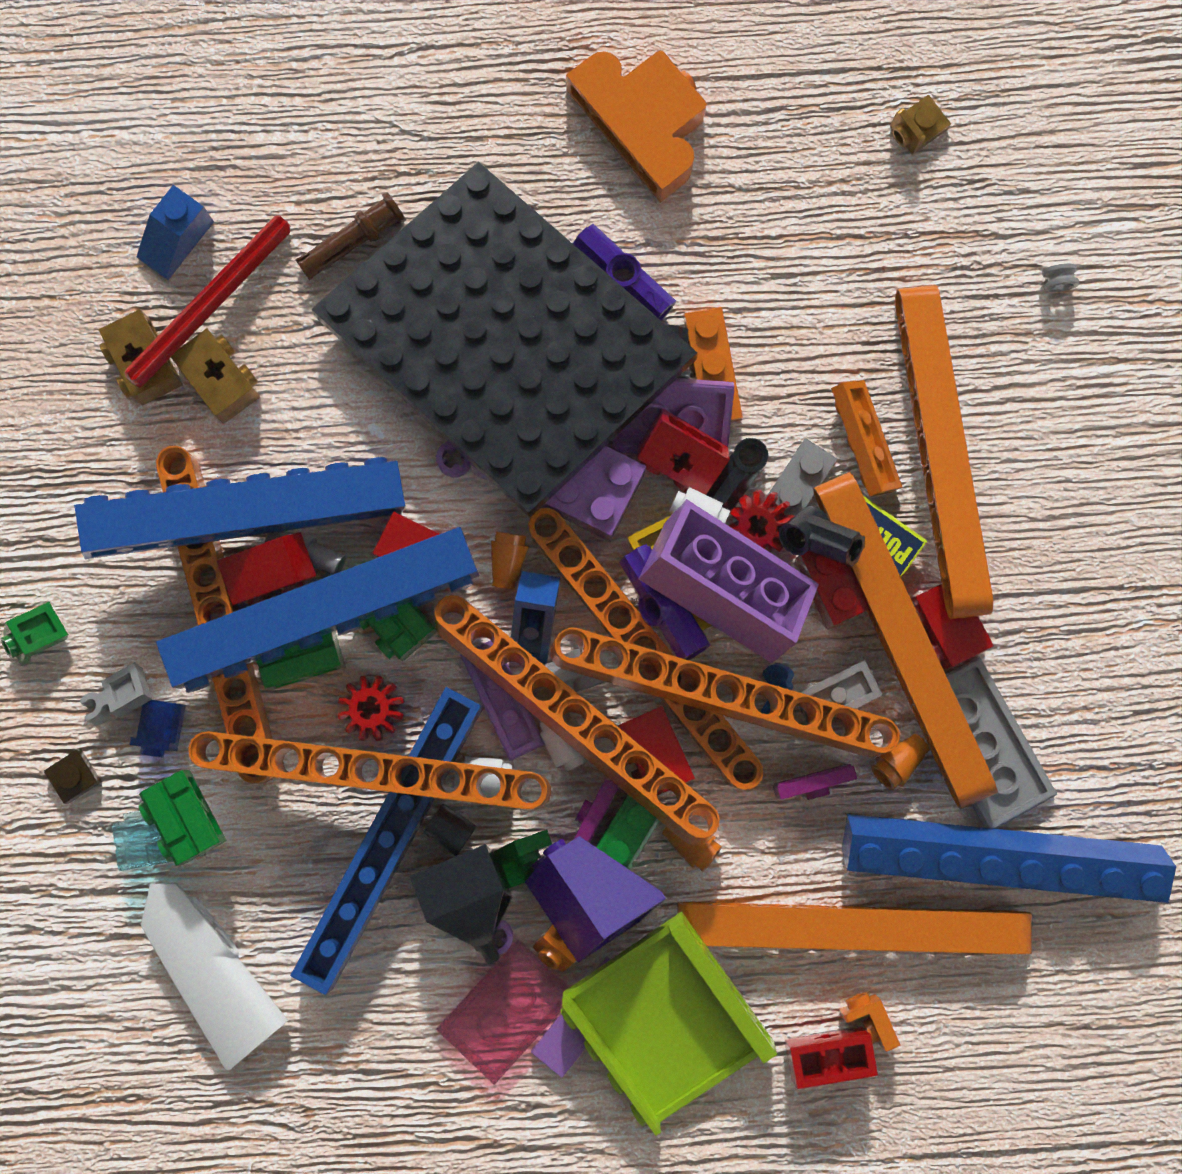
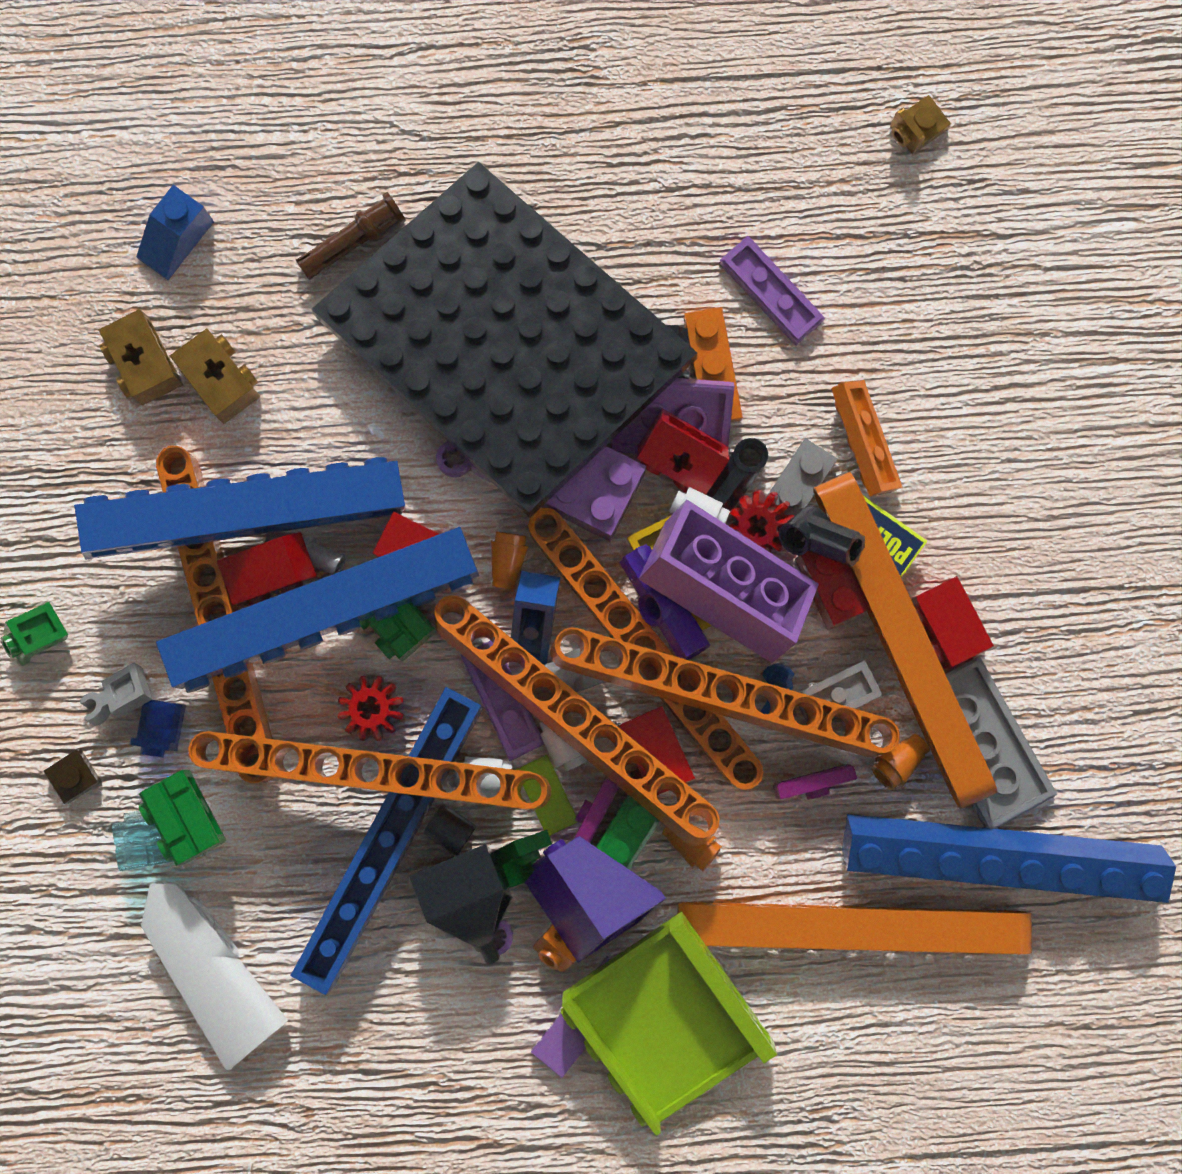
(207, 301): red axle -> none
(303, 664): green brick -> none
(505, 1011): clear pink tile -> none
(558, 811): none -> lime sticker
(611, 258): dark purple piece -> none
(642, 115): orange brick -> none
(771, 290): none -> medium lavender tile
(831, 1057): red brick -> none
(878, 1022): orange bracket -> none
(943, 453): orange beam -> none
(1060, 277): light grey bush -> none

